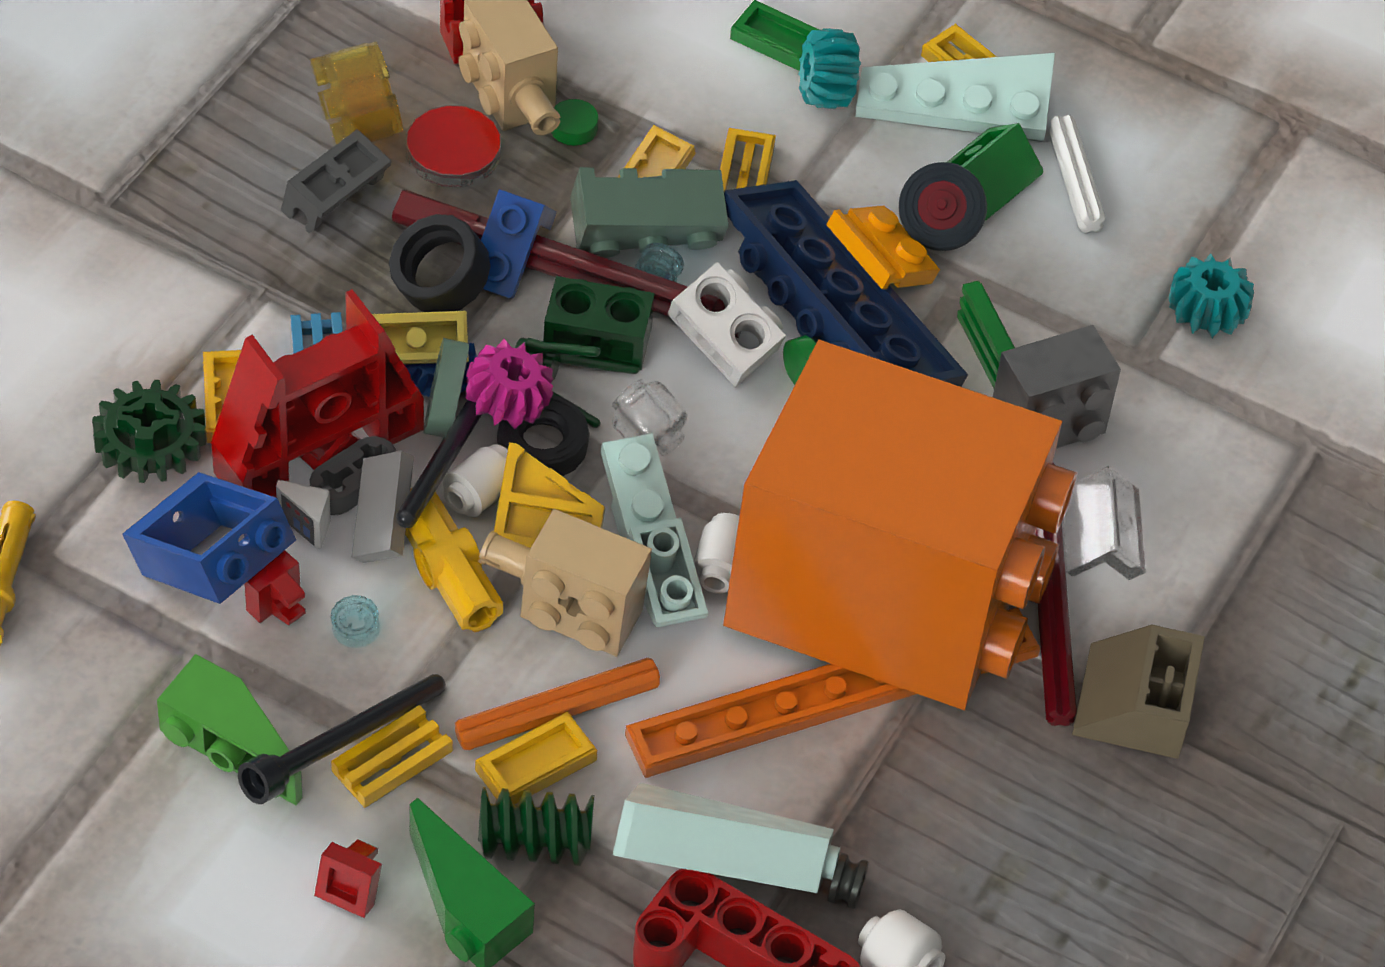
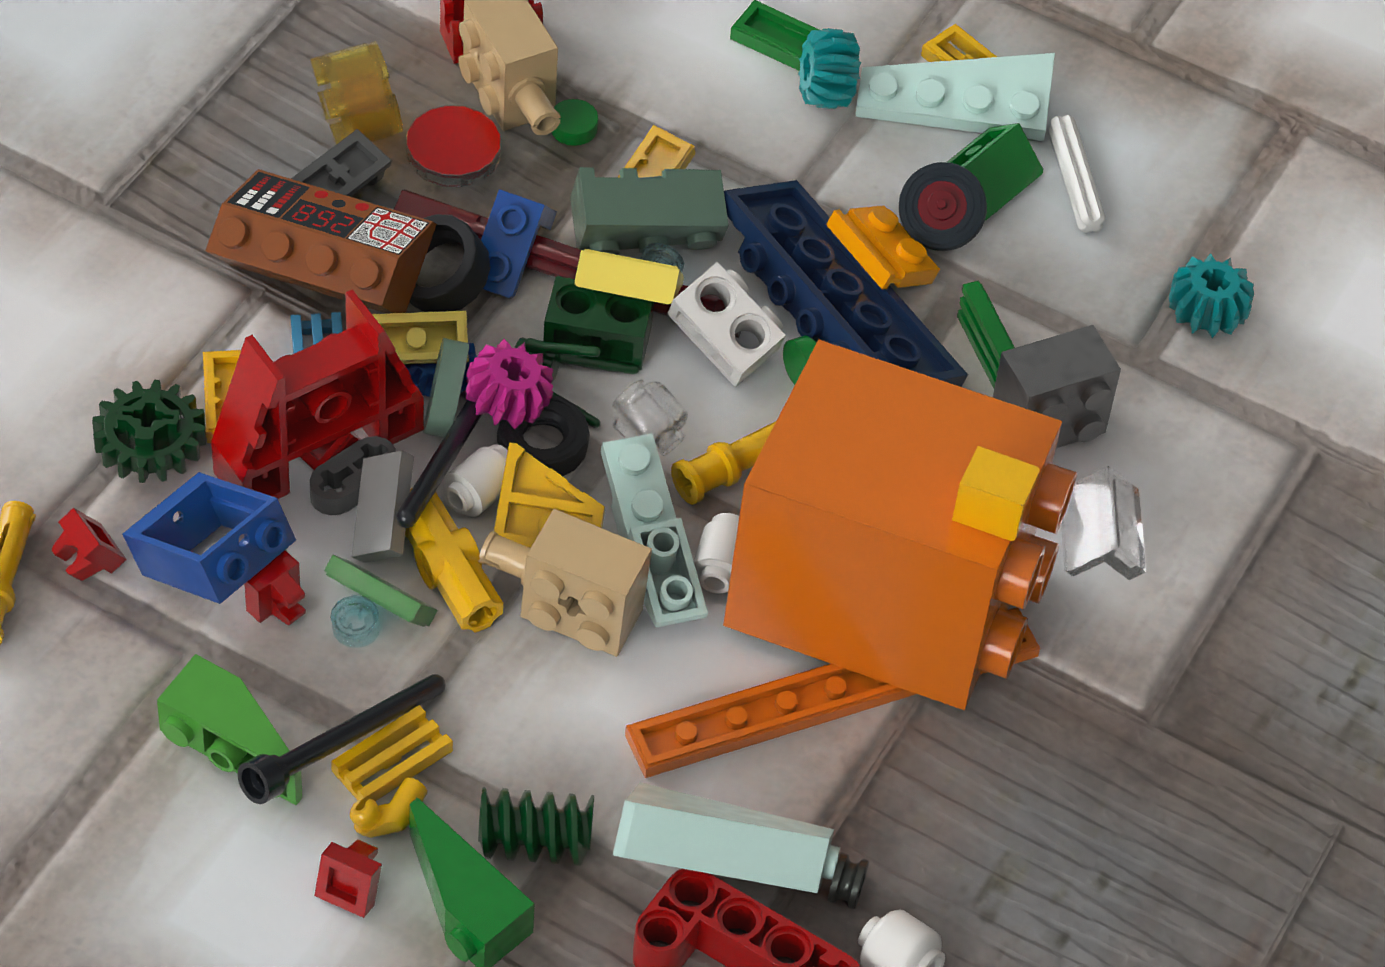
(91, 542): none -> red tile
(306, 510): white slope -> none
(322, 241): none -> dark orange slope
(380, 591): none -> green tile
(388, 818): none -> yellow arm
(537, 758): yellow tile -> none
(547, 705): orange axle -> none
(628, 276): none -> light yellow slope
(718, 466): none -> yellow pin
(751, 139): yellow tile -> none
(994, 493): none -> yellow panel
(1056, 641): dark red axle -> none
(1140, 689): dark tan slope -> none

